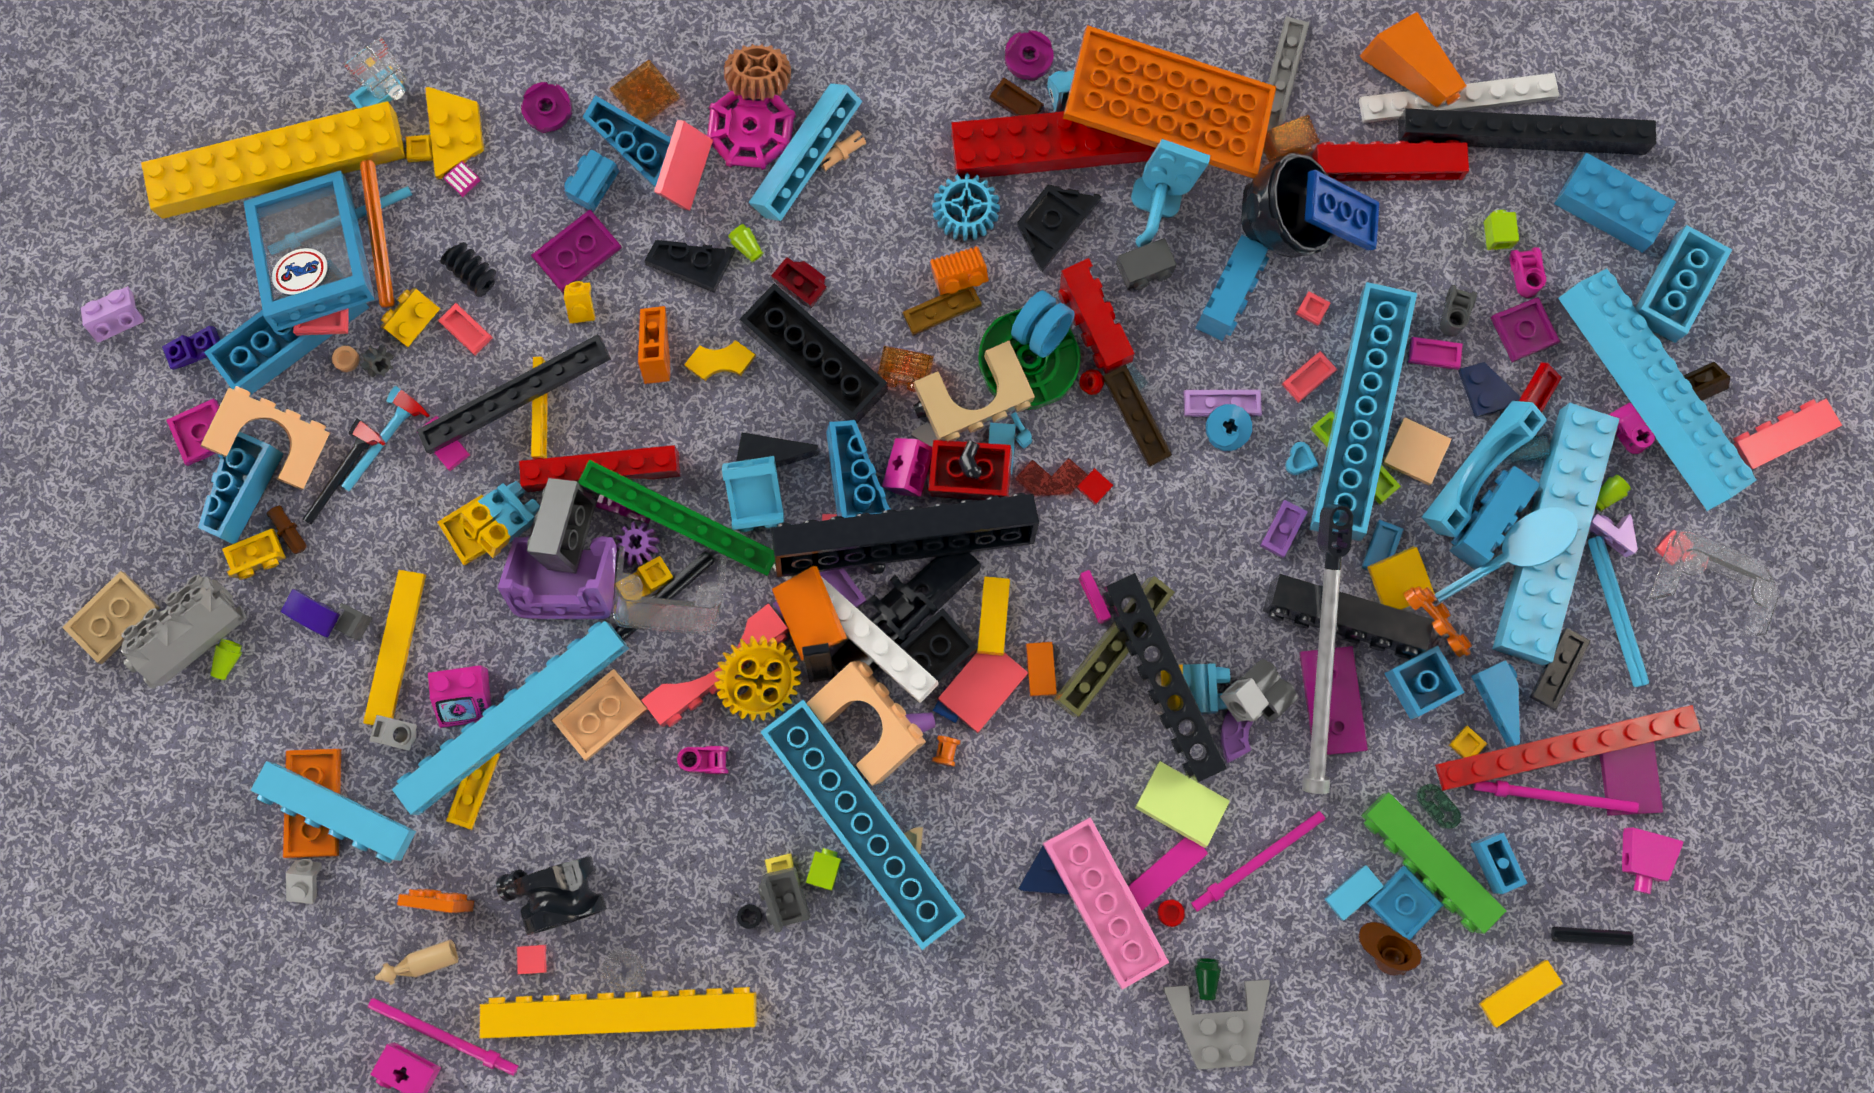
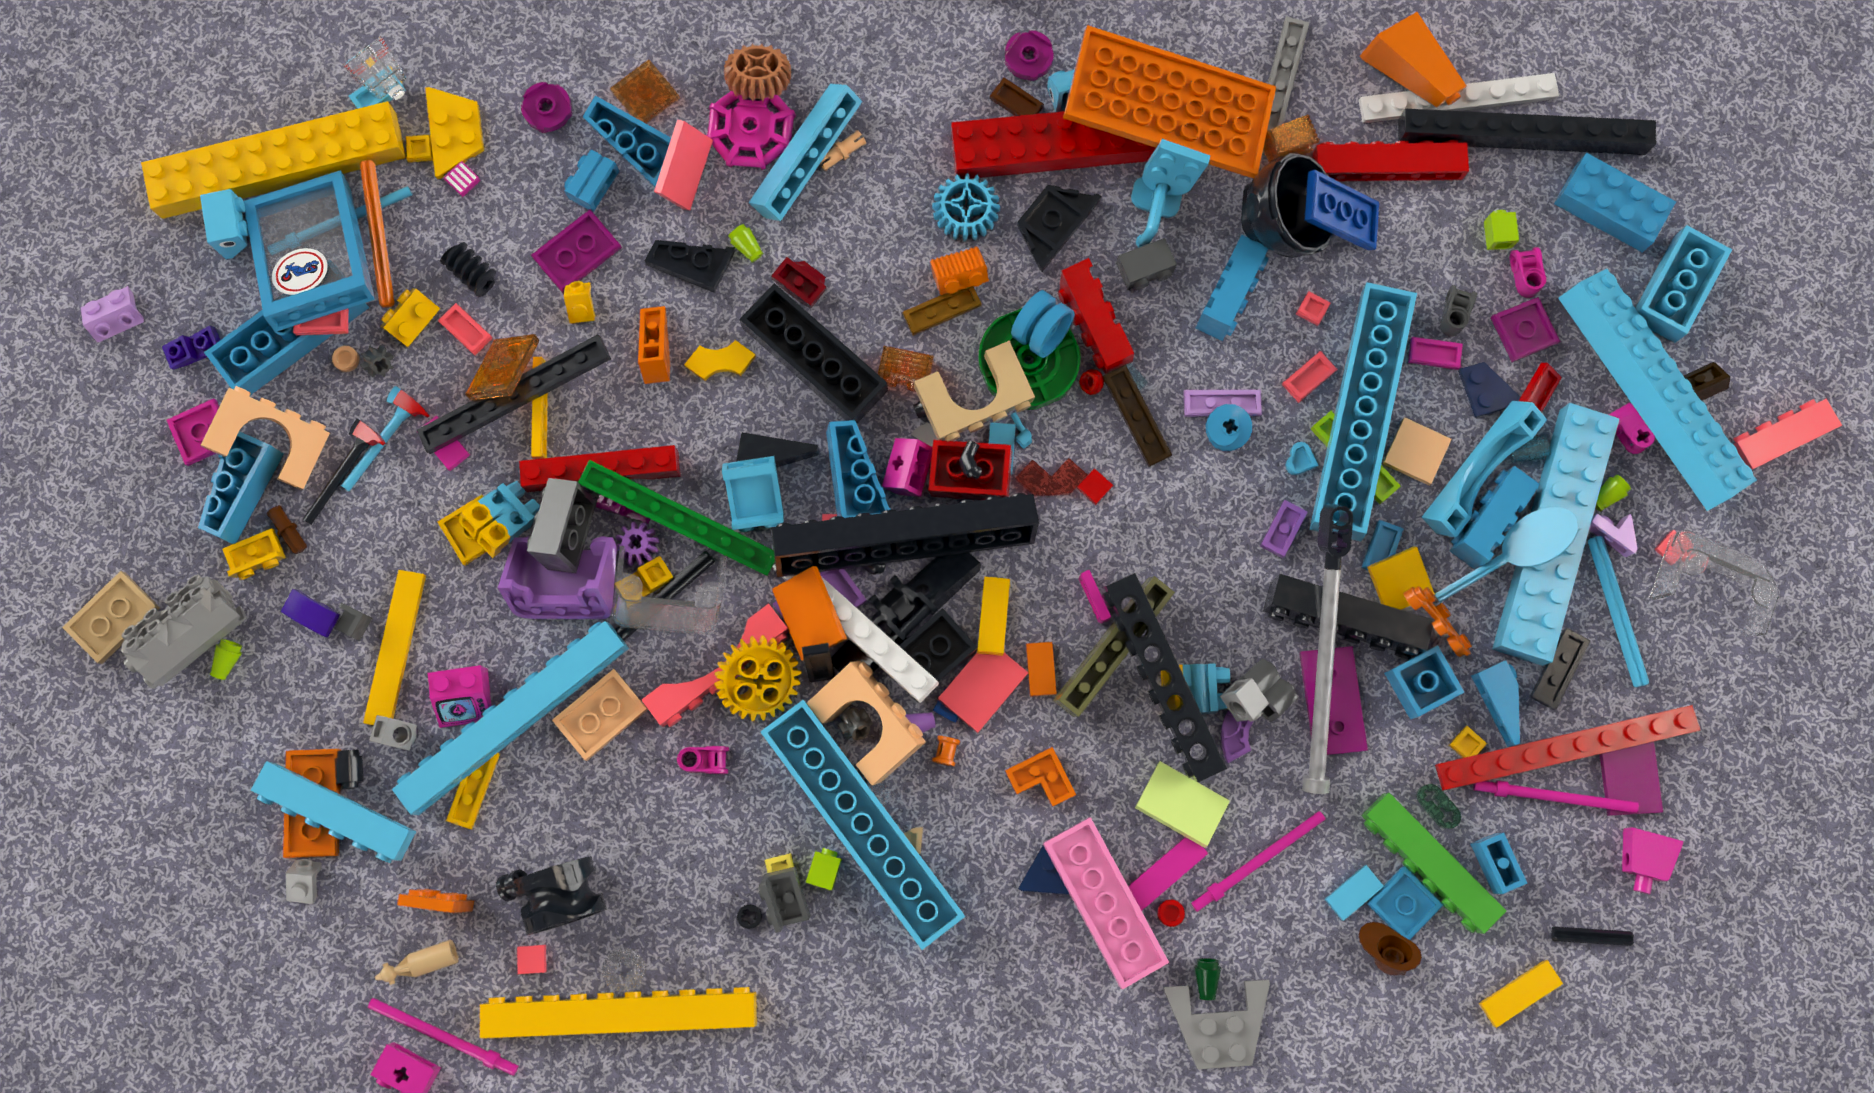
(224, 222): none -> medium azure slope
(349, 769): none -> black brick
(502, 367): none -> clear orange tile
(855, 724): none -> dark grey gear
(1042, 769): none -> orange plate

